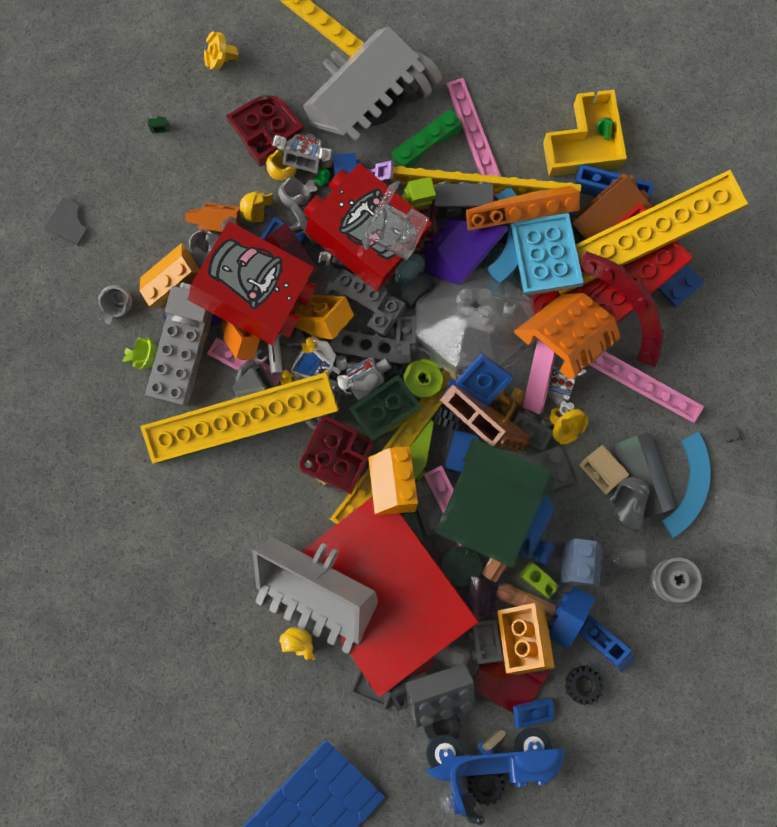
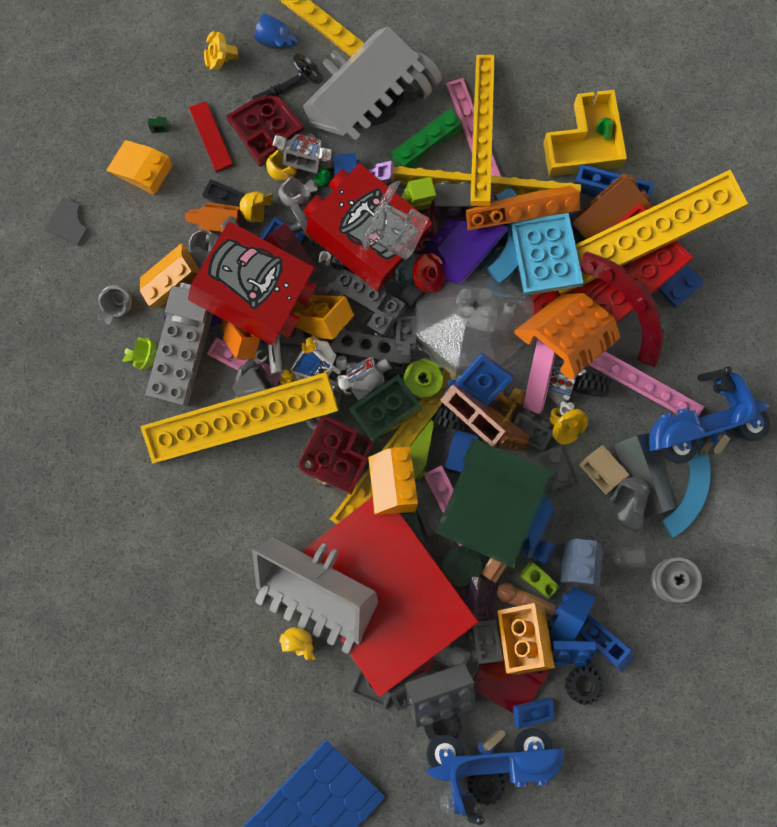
(140, 166): none -> light orange slope
(210, 136): none -> red tile
(222, 194): none -> black plate
(274, 32): none -> blue piece
(304, 73): none -> black dish
(428, 273): none -> red plate
(482, 131): none -> yellow plate
(572, 652): none -> blue plate
(592, 384): none -> black tyre
(679, 433): none -> blue piece

